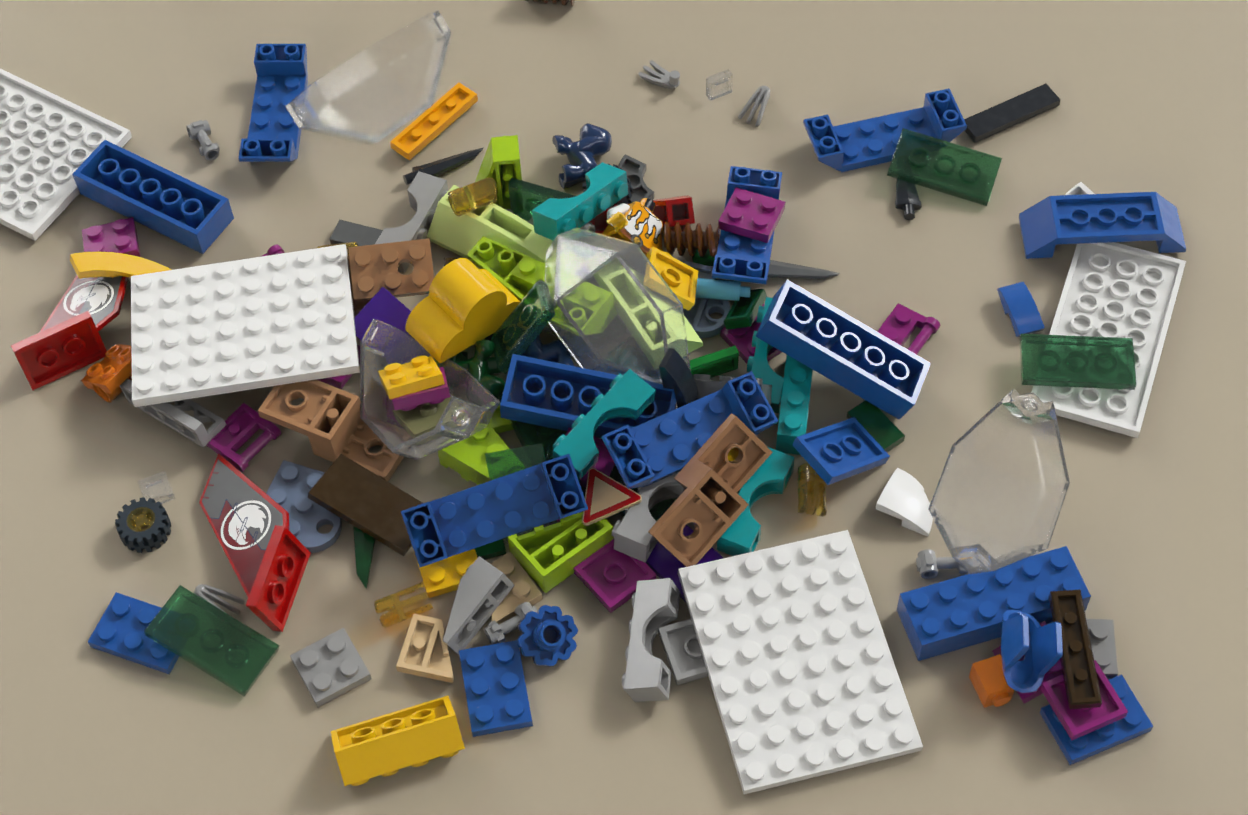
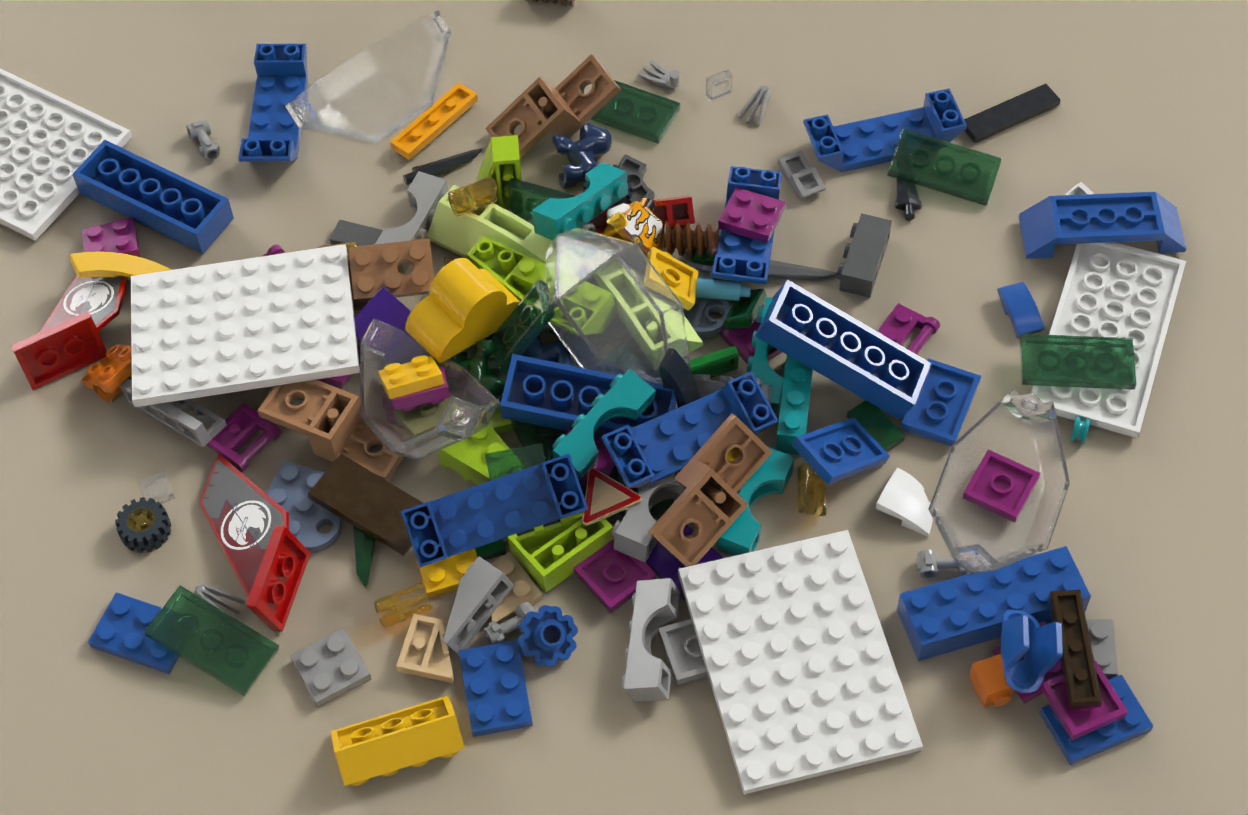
(556, 109): none -> medium nougat bracket
(638, 113): none -> clear green tile
(800, 175): none -> light grey slope
(864, 255): none -> dark grey brick
(942, 403): none -> blue plate
(1001, 485): none -> magenta plate
(1080, 430): none -> teal bush

